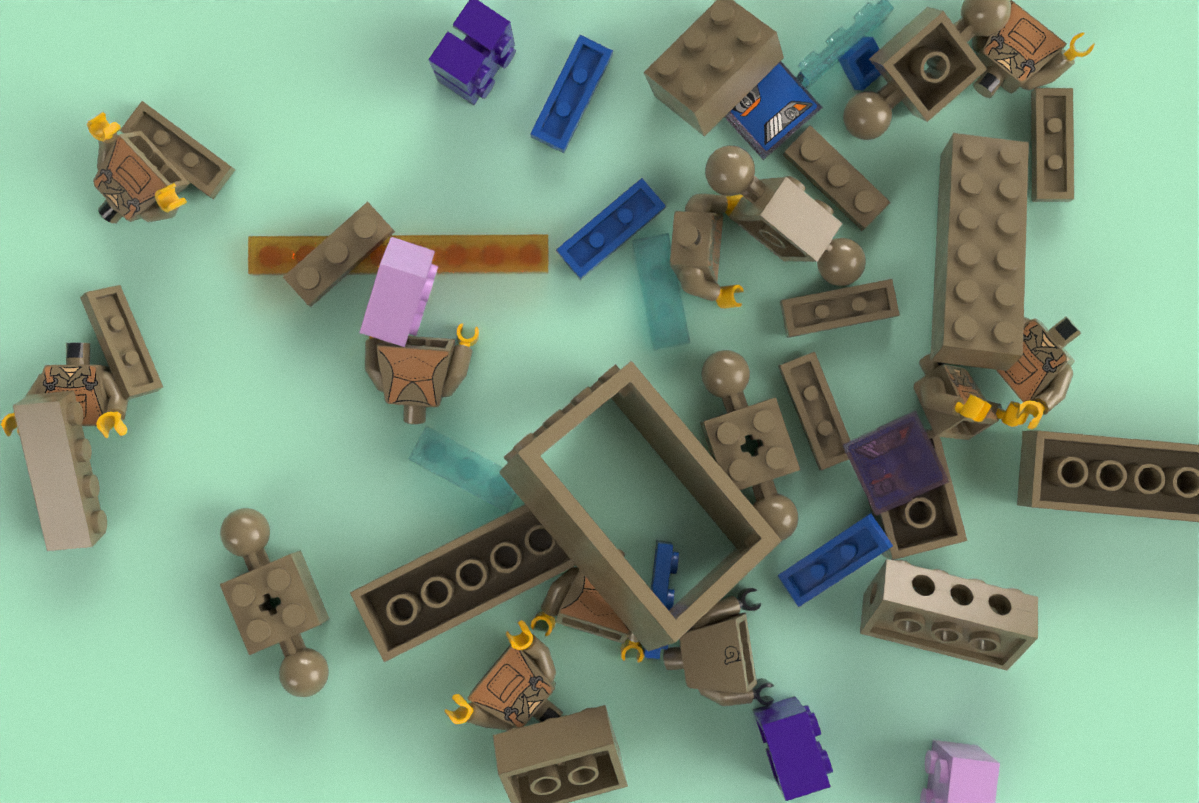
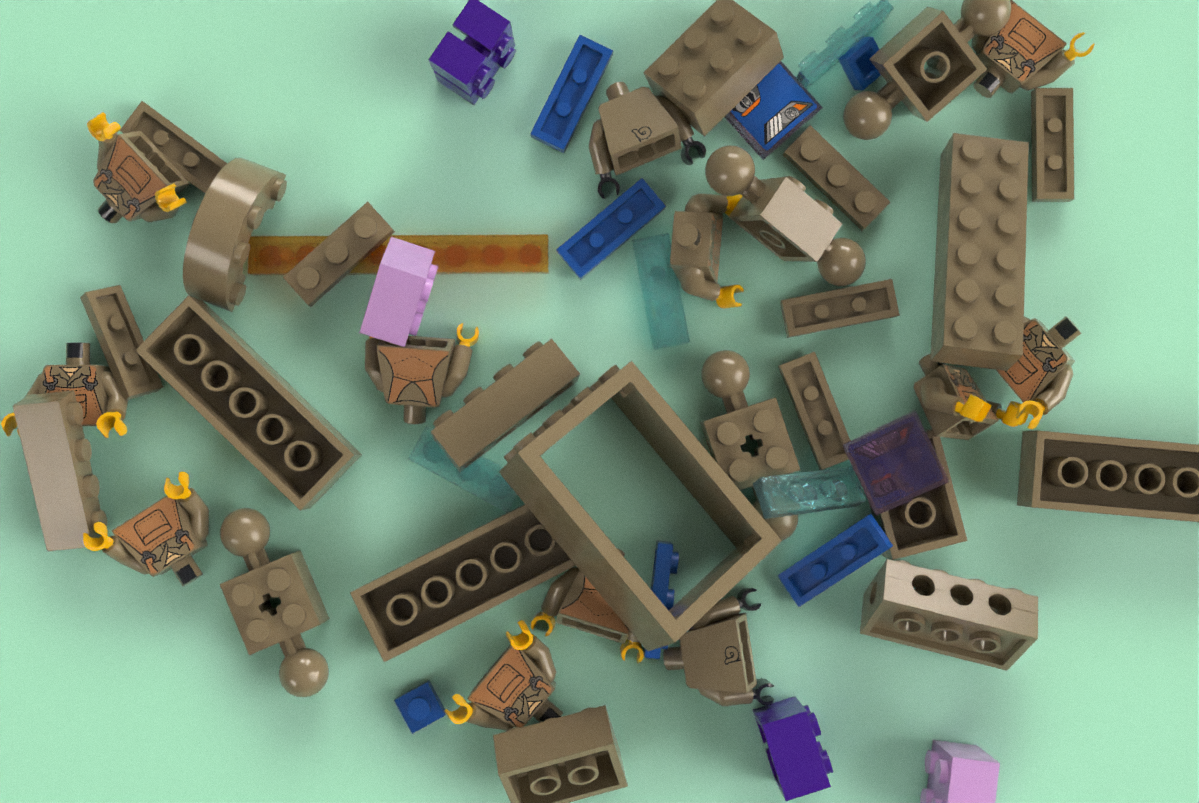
(160, 535): none -> torso
(222, 231): none -> dark tan brick
(248, 402): none -> dark tan brick
(420, 706): none -> blue plate
(505, 404): none -> dark tan brick
(637, 130): none -> dark tan torso
(808, 492): none -> clear light blue plate

